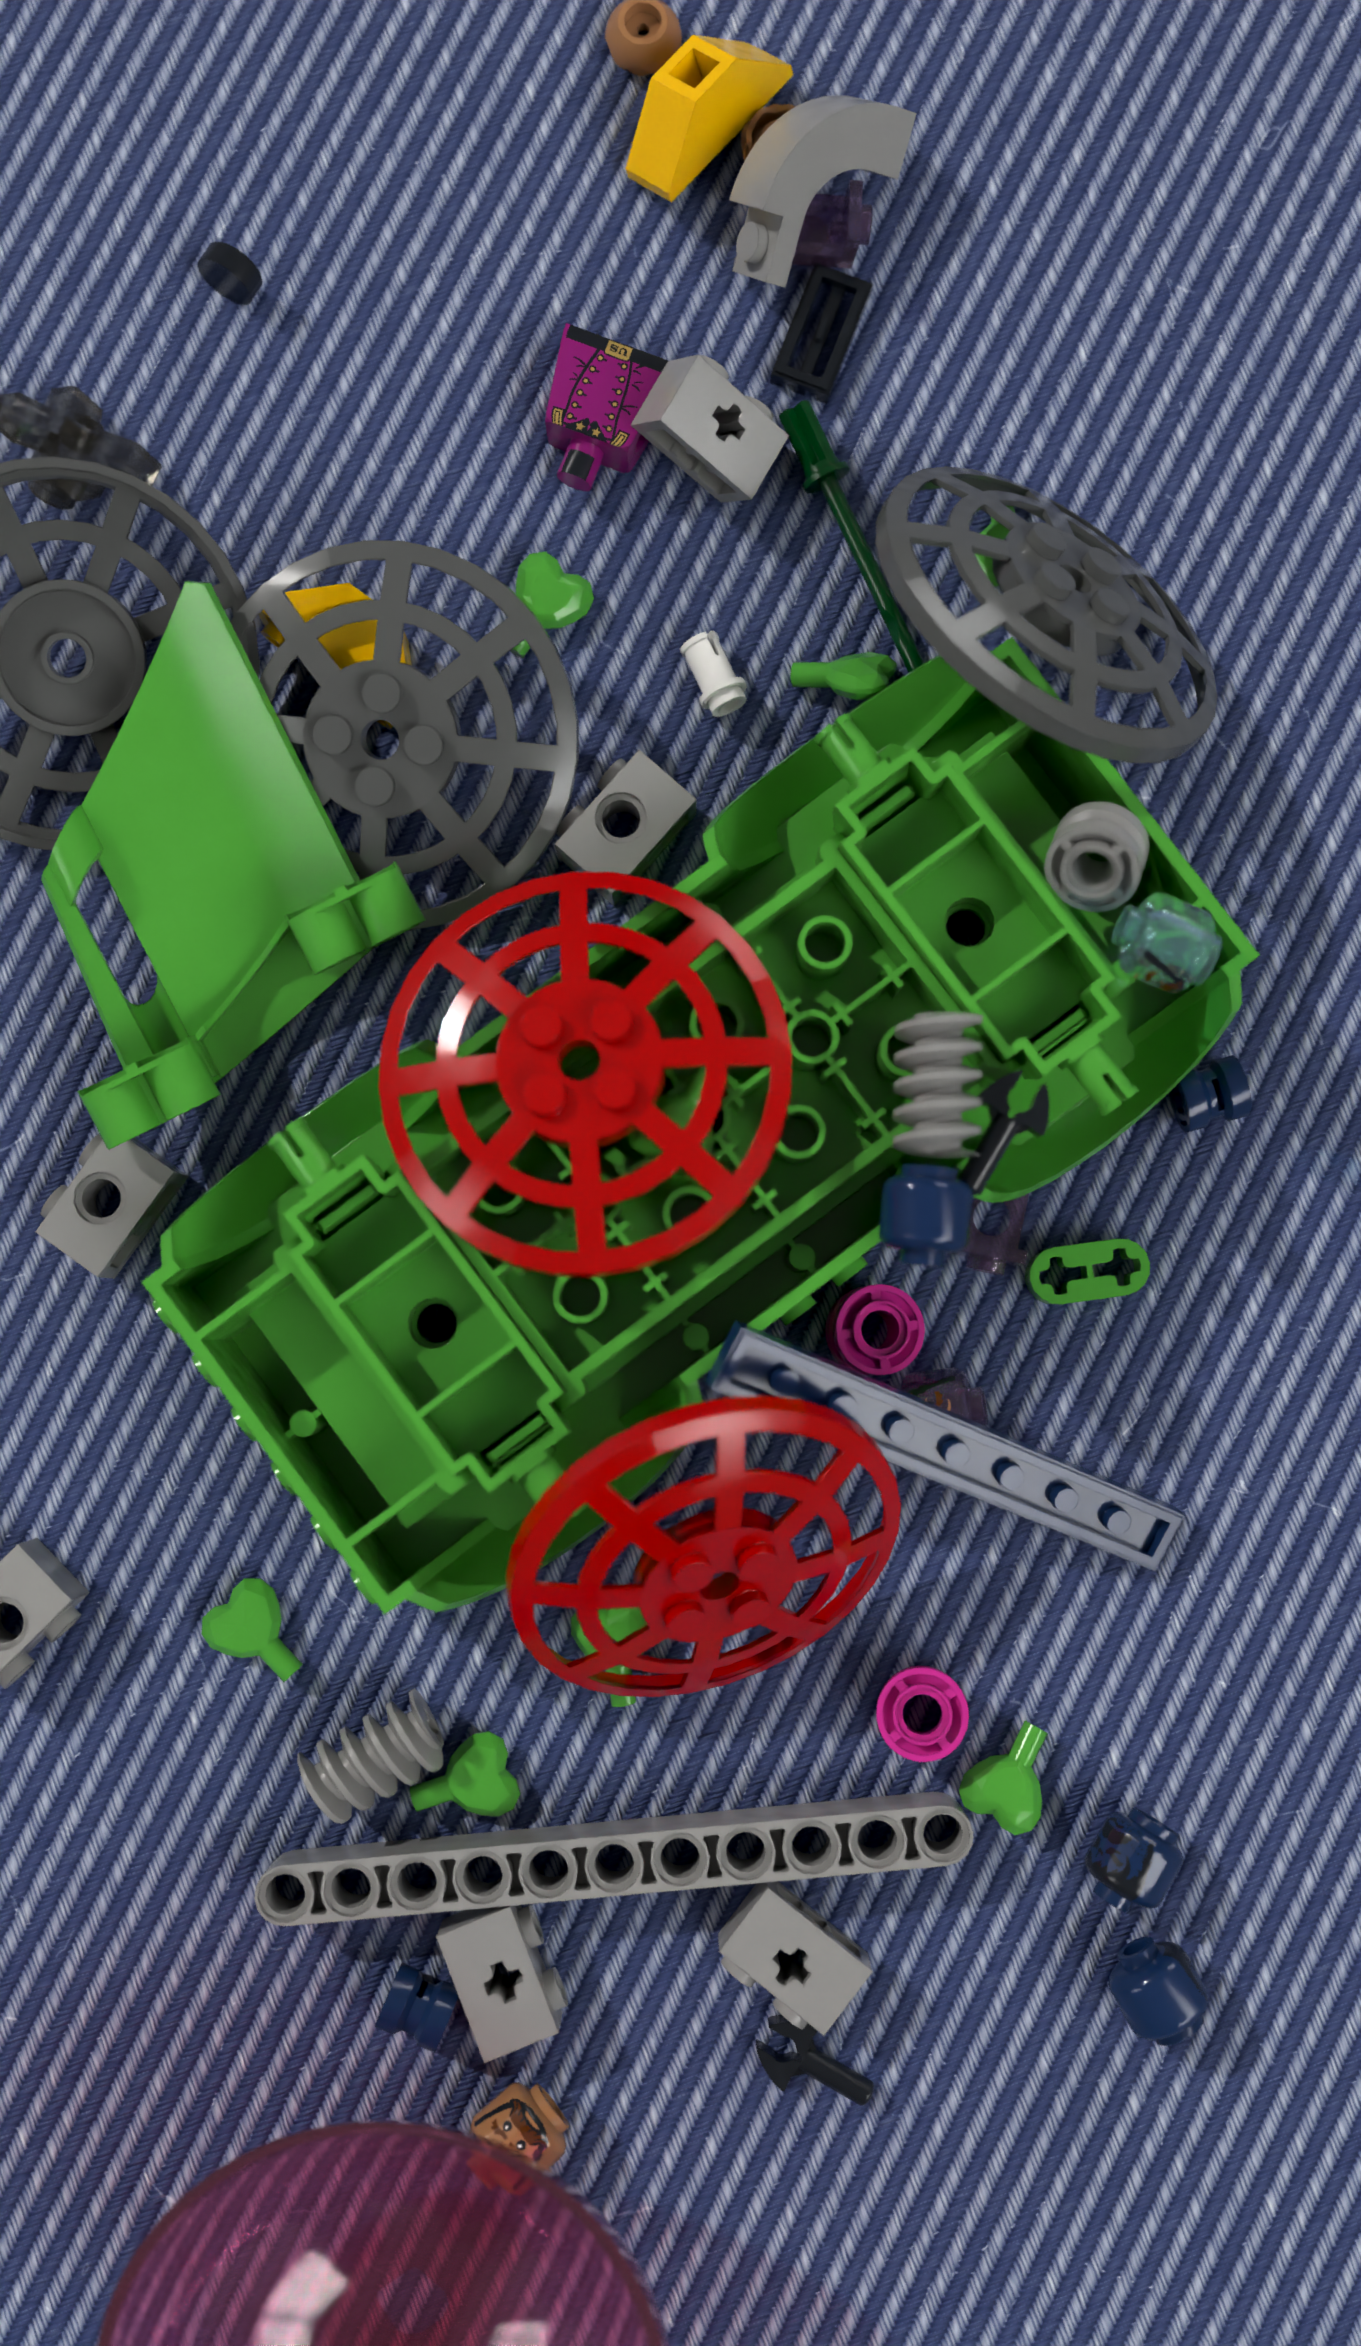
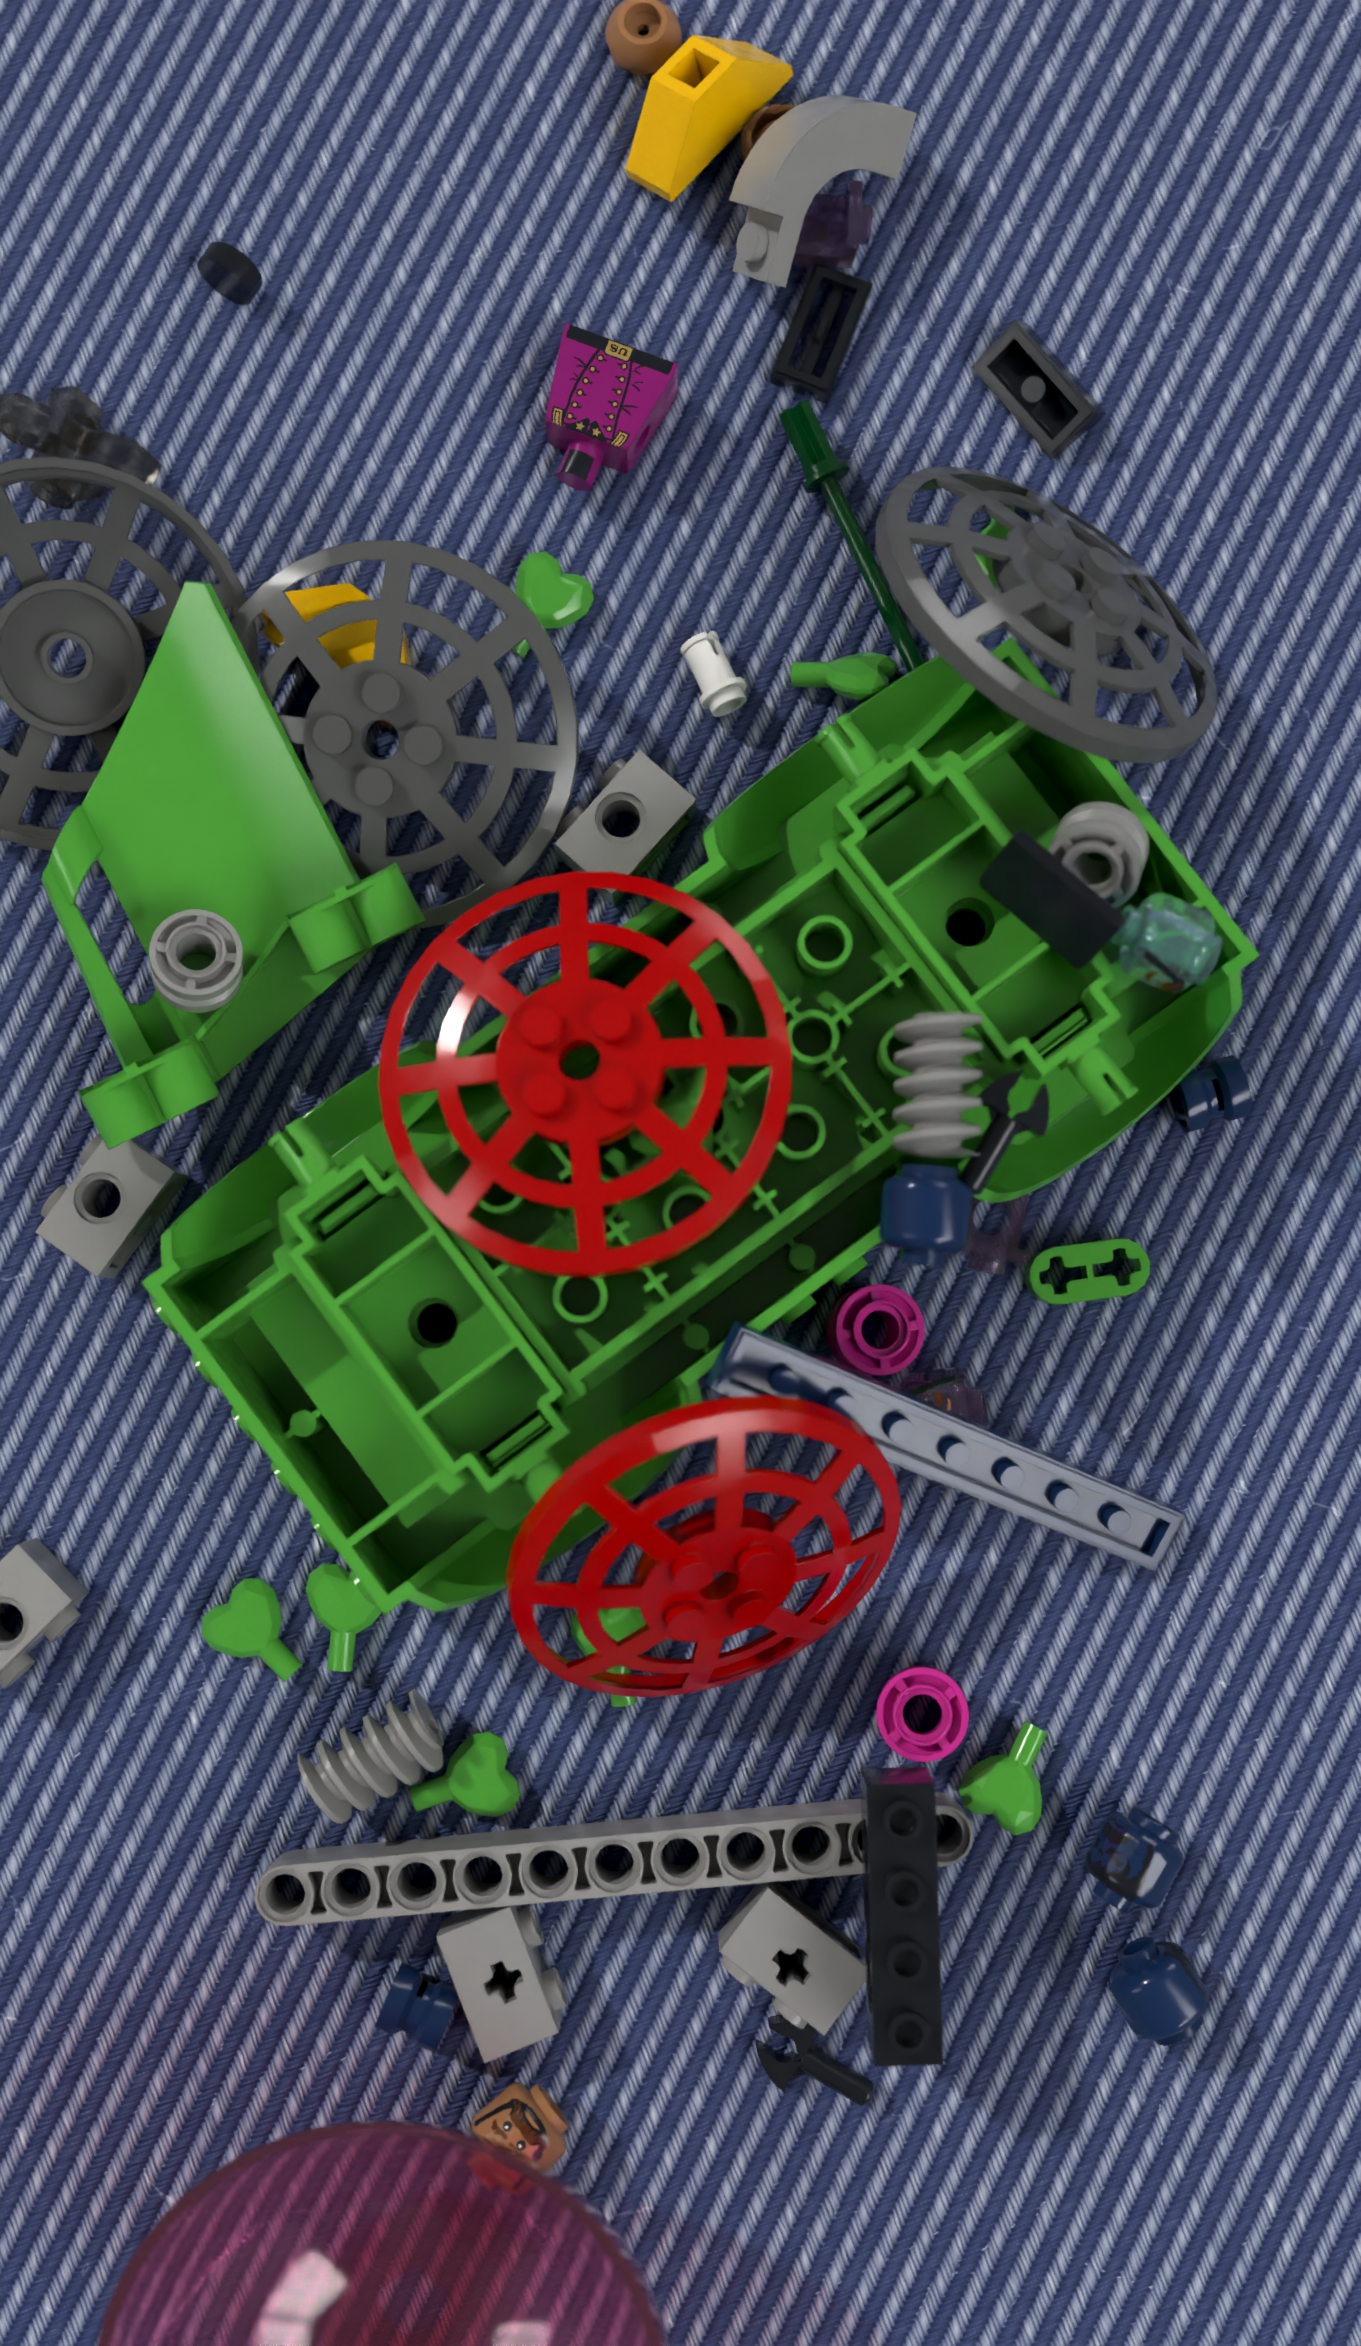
(196, 933): none -> light grey wheel
(341, 1610): none -> bright green rock
(710, 428): light grey brick -> none
(901, 1916): none -> black brick
(1038, 388): none -> black slope
(1051, 900): none -> black slope

